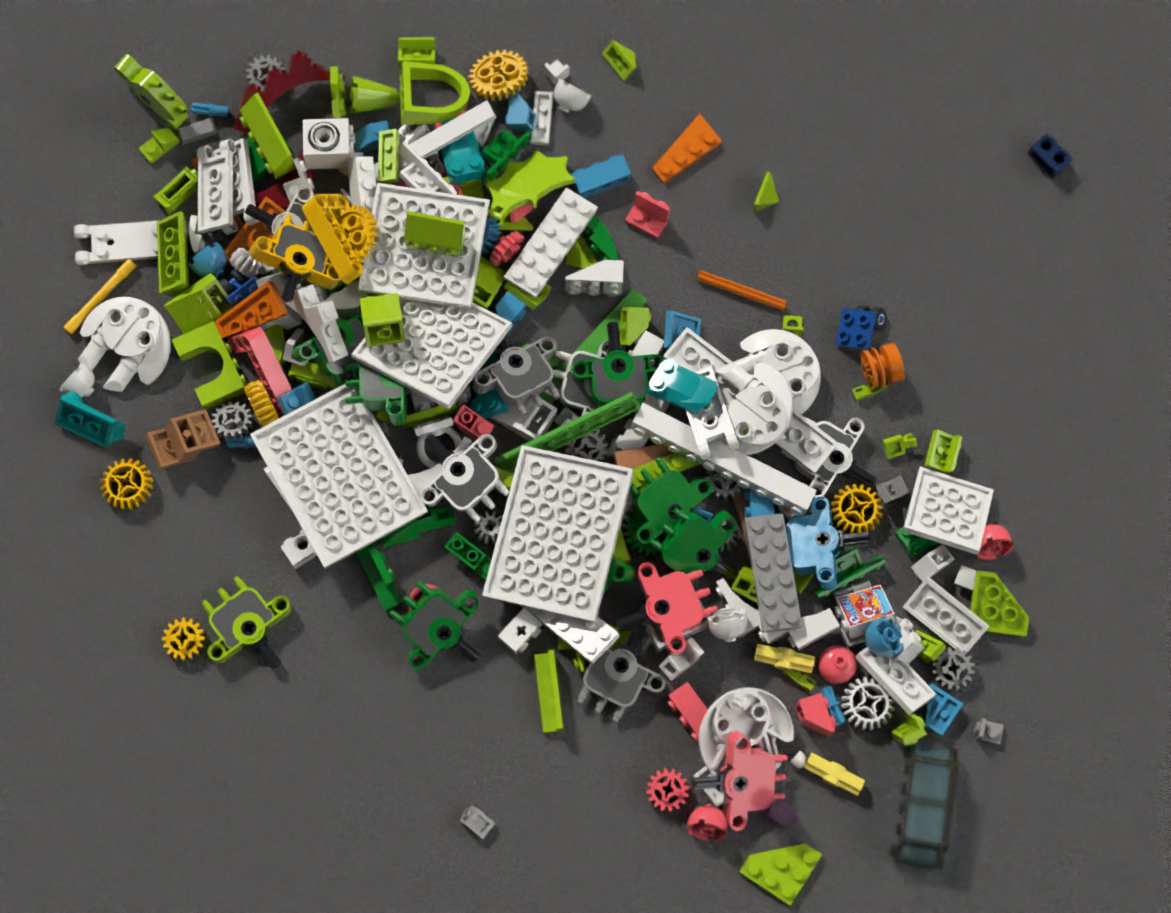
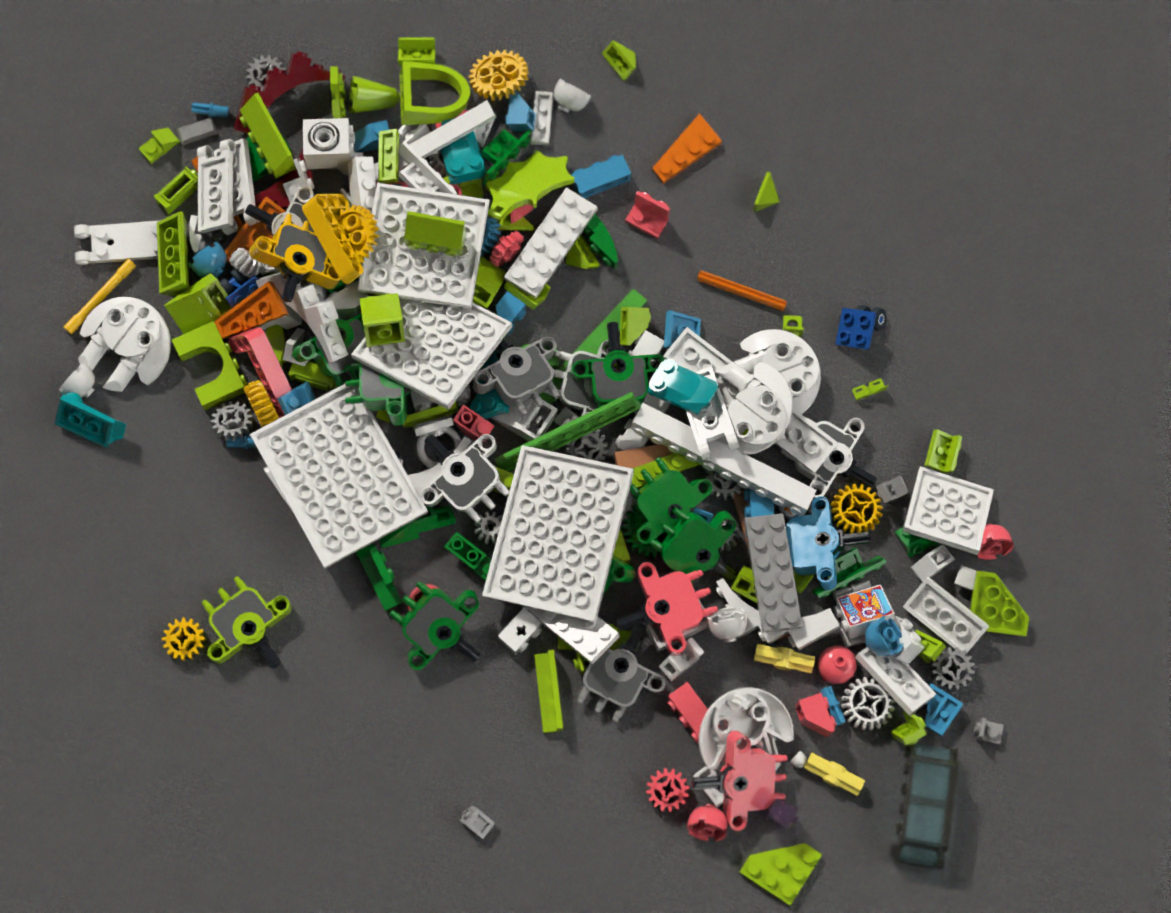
(132, 469): yellow gear -> none
(152, 91): lime piece -> none
(182, 439): medium nougat bracket -> none
(296, 556): white brick -> none
(556, 71): white panel -> none
(601, 278): white slope -> none
(803, 682): lime piece -> none
(882, 365): orange wheel -> none
(897, 444): lime plate -> none
(1045, 159): dark blue brick -> none

